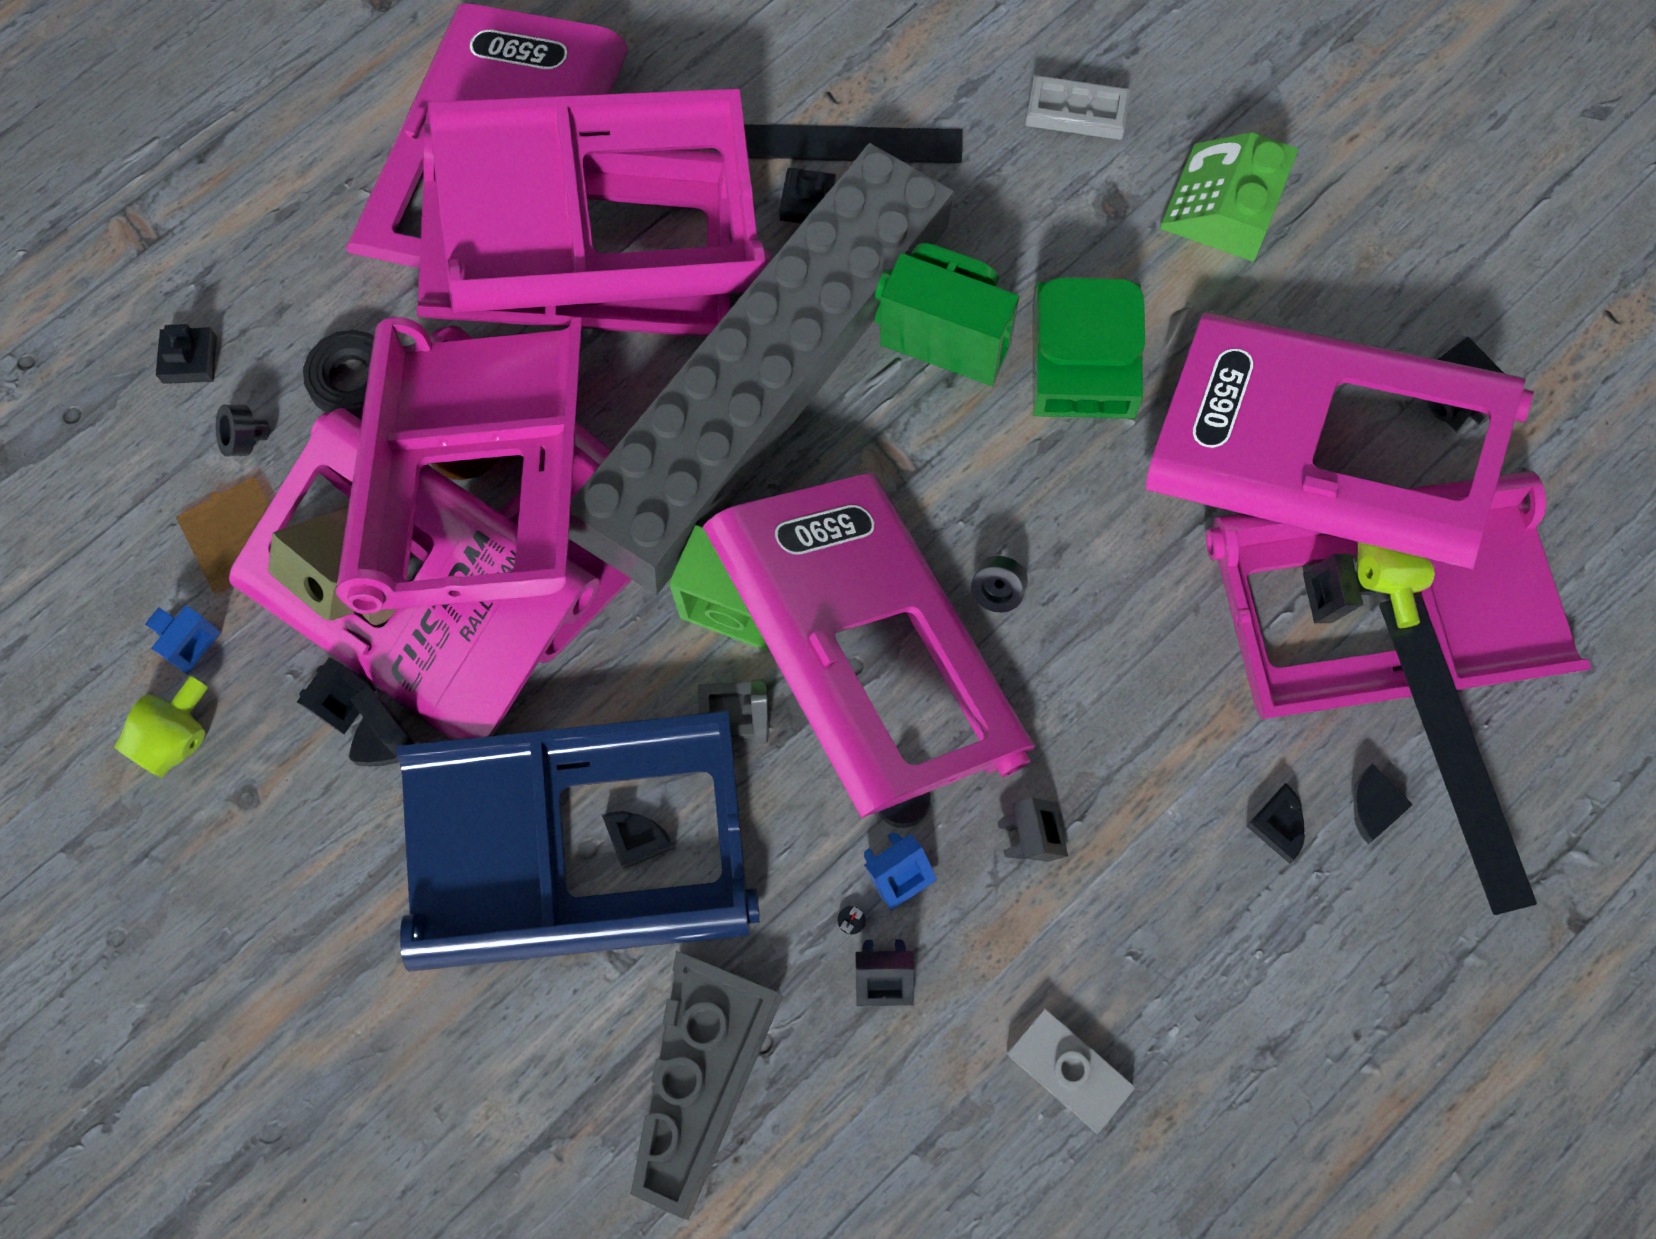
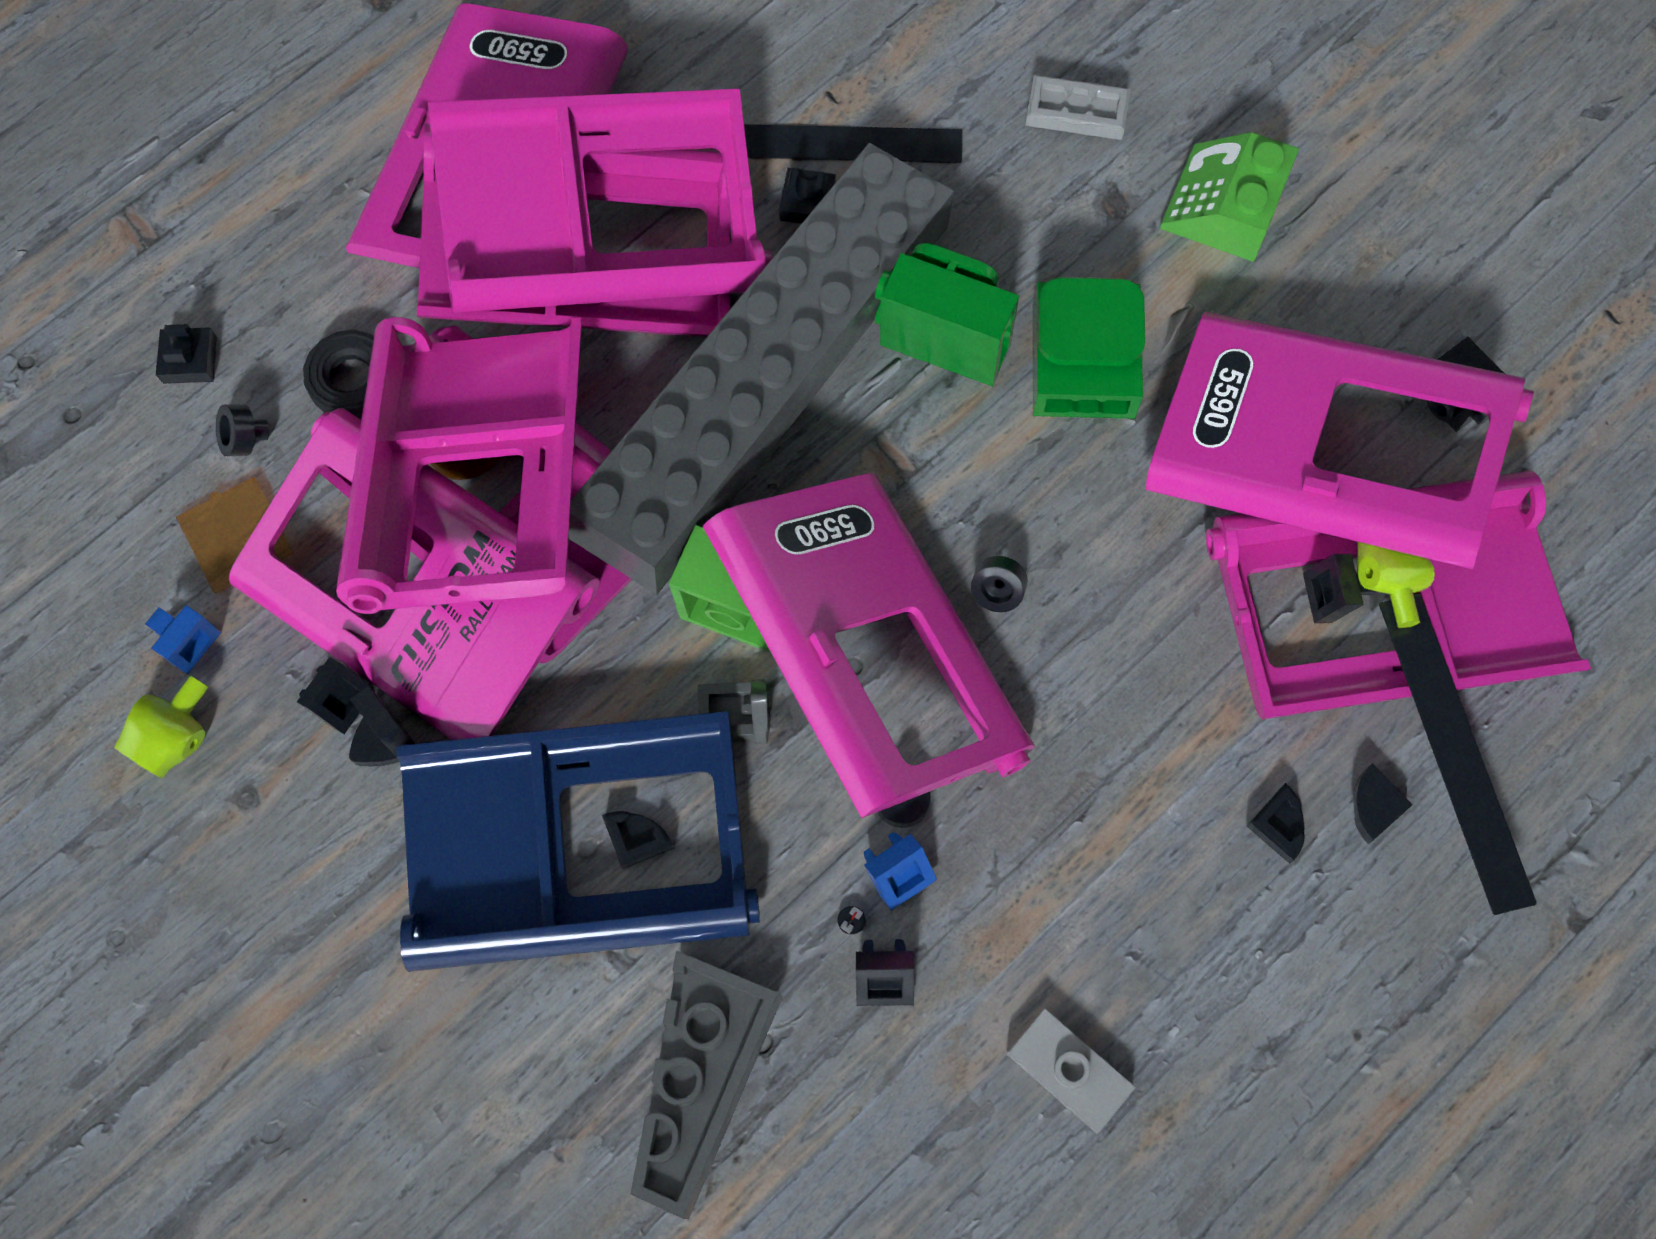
(308, 564): olive torso -> none
(1038, 830): black tile -> none

